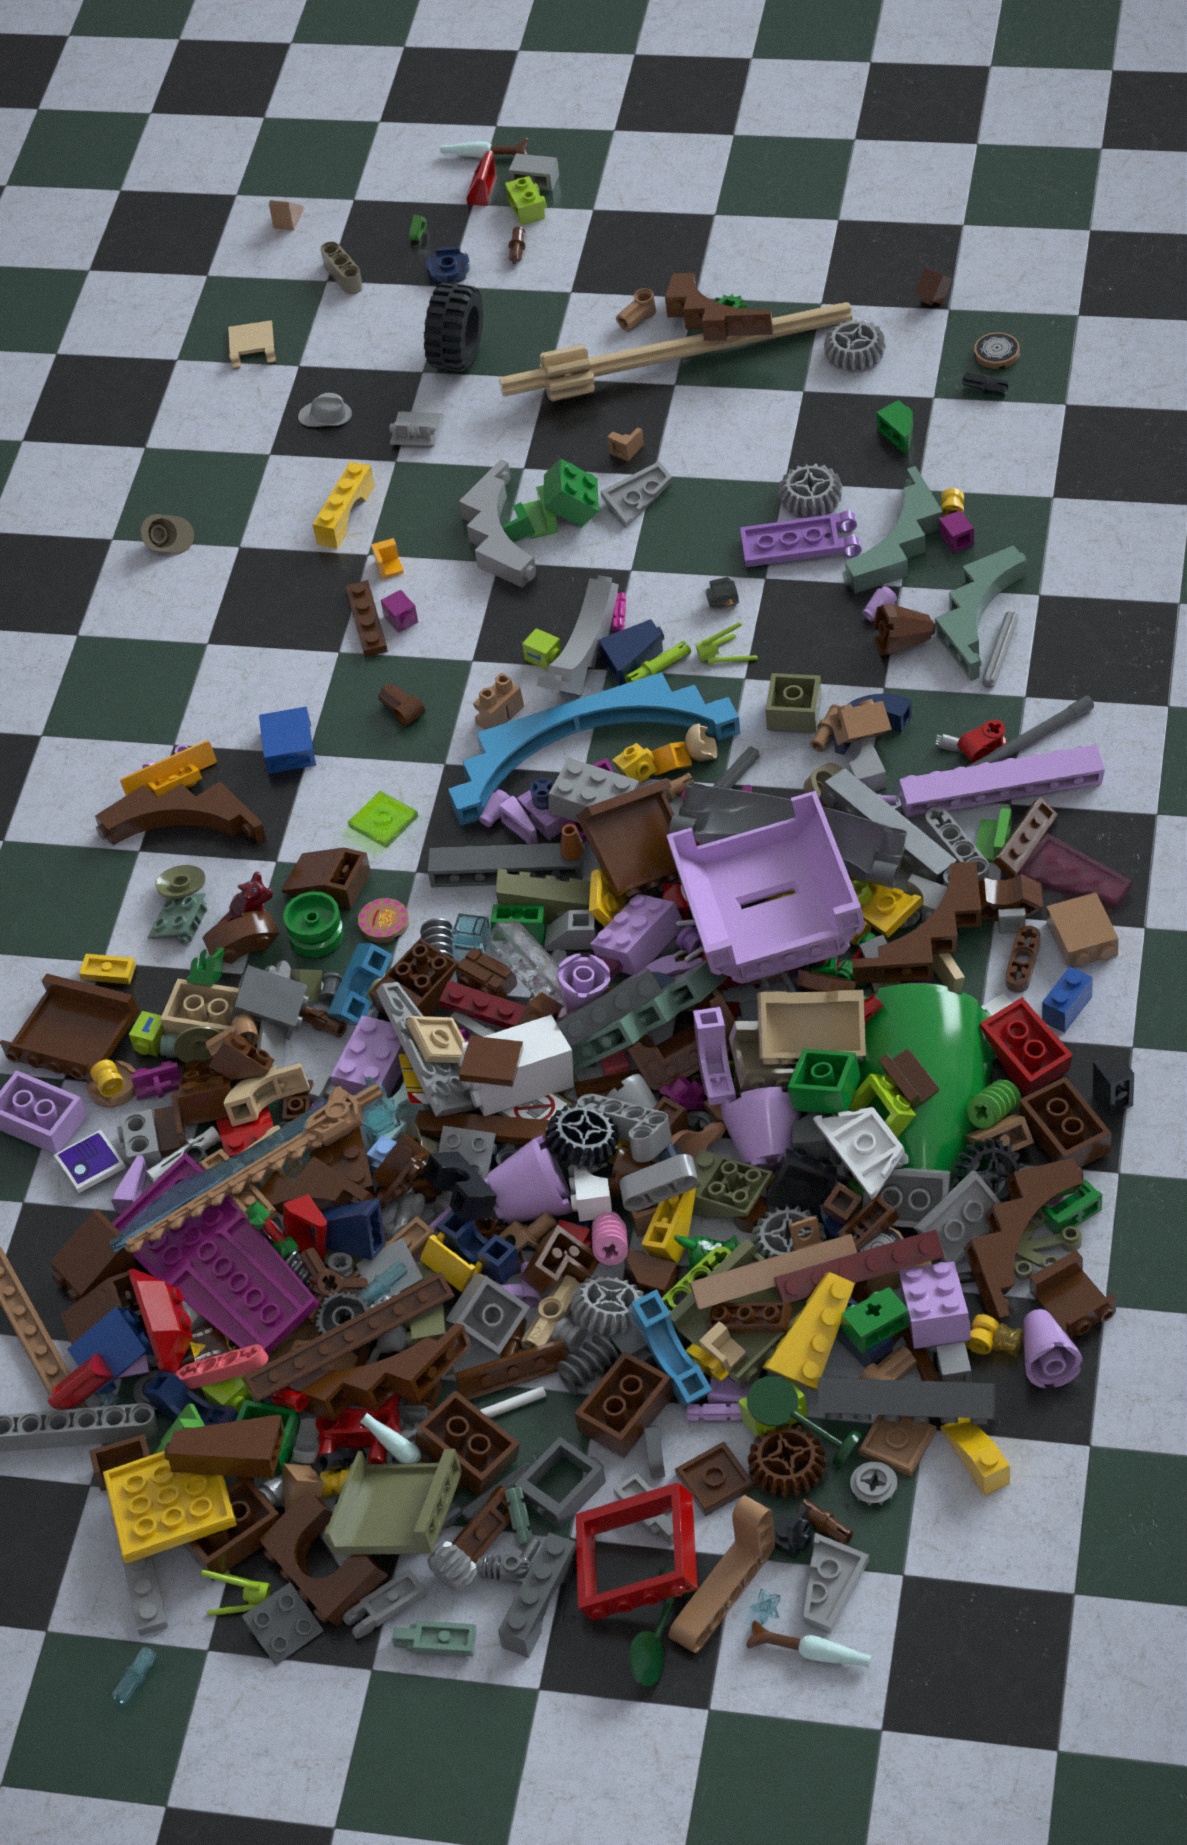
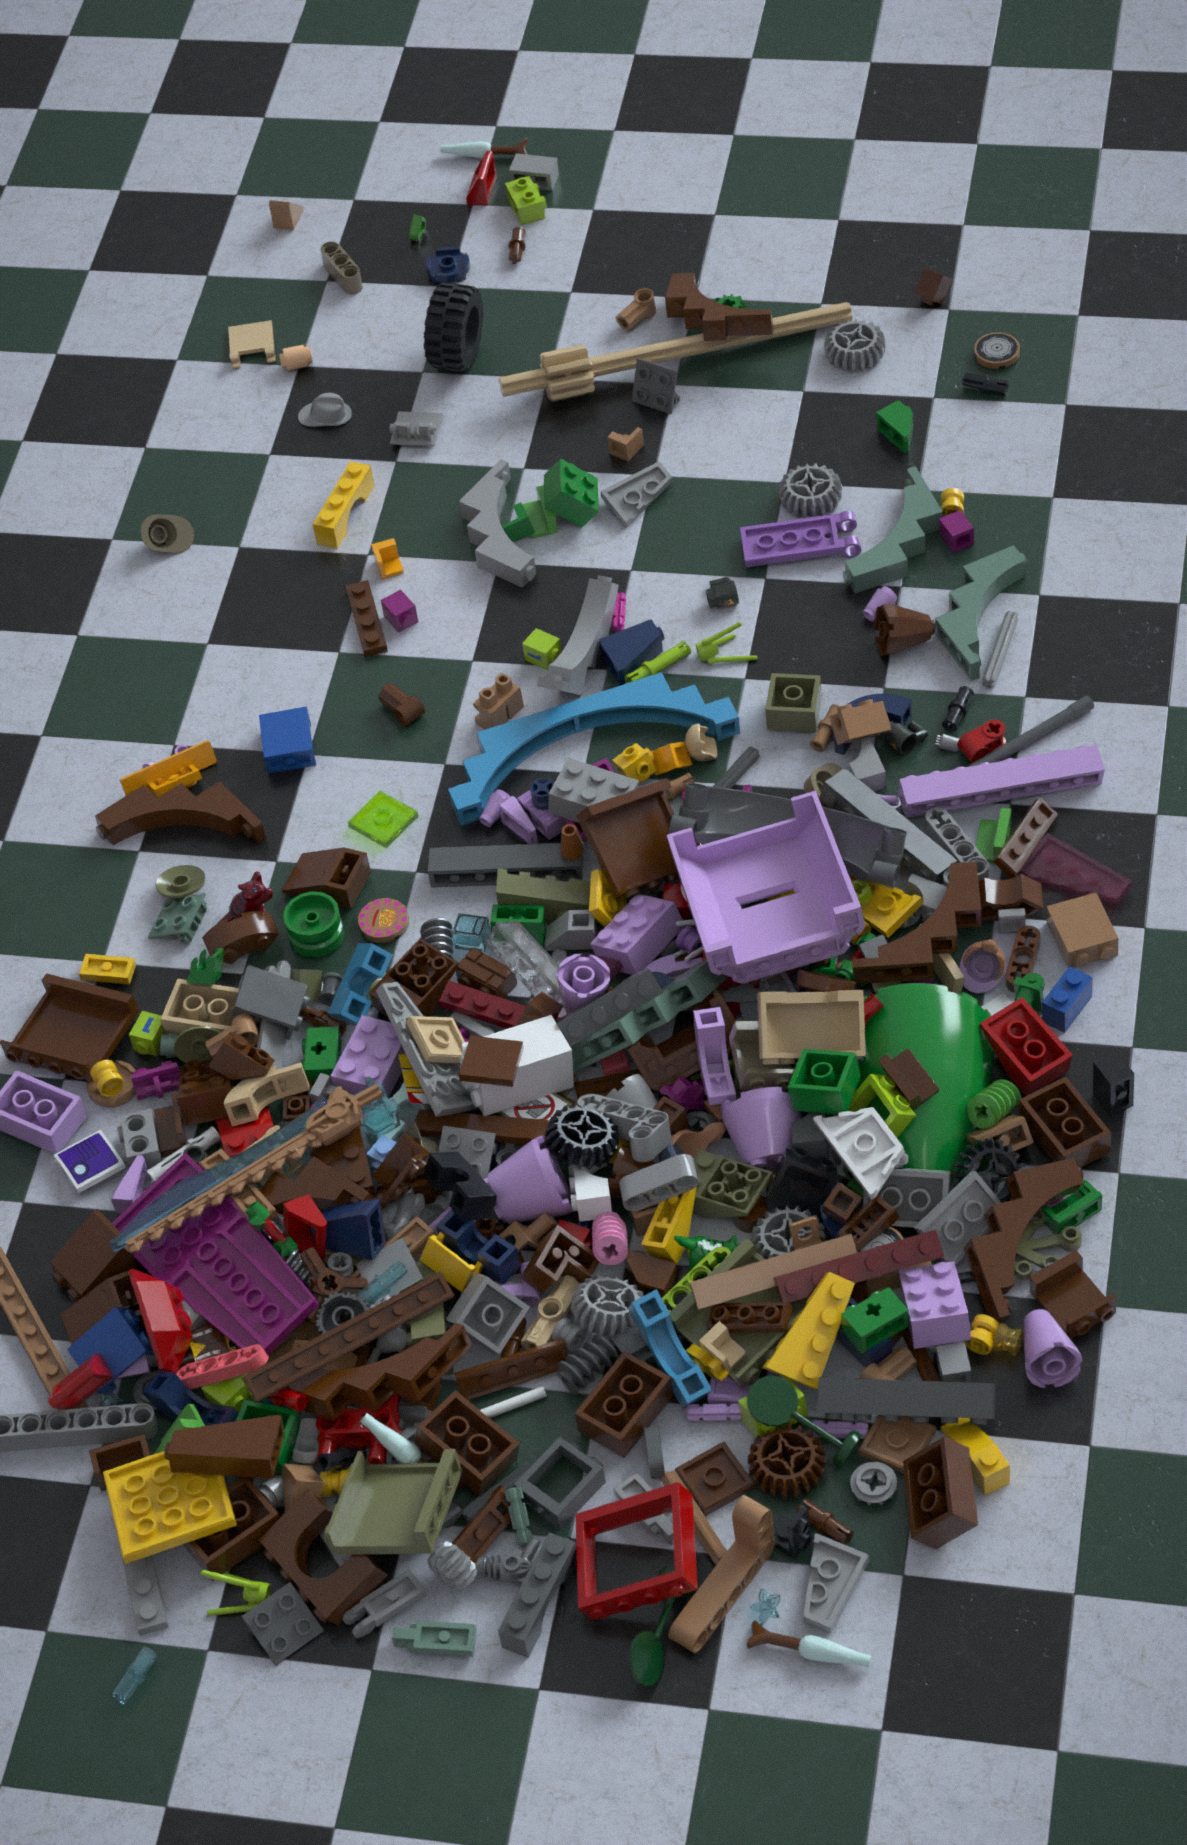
(296, 357): none -> light nougat brick
(321, 1051): none -> green brick
(655, 386): none -> dark grey hinge
(701, 1525): none -> medium nougat axle
(841, 1429): none -> lavender axle
(903, 739): none -> pearl dark grey piece
(940, 1493): none -> reddish brown brick
(957, 708): none -> black pin
(982, 966): none -> lavender piece
(1031, 989): none -> green hips

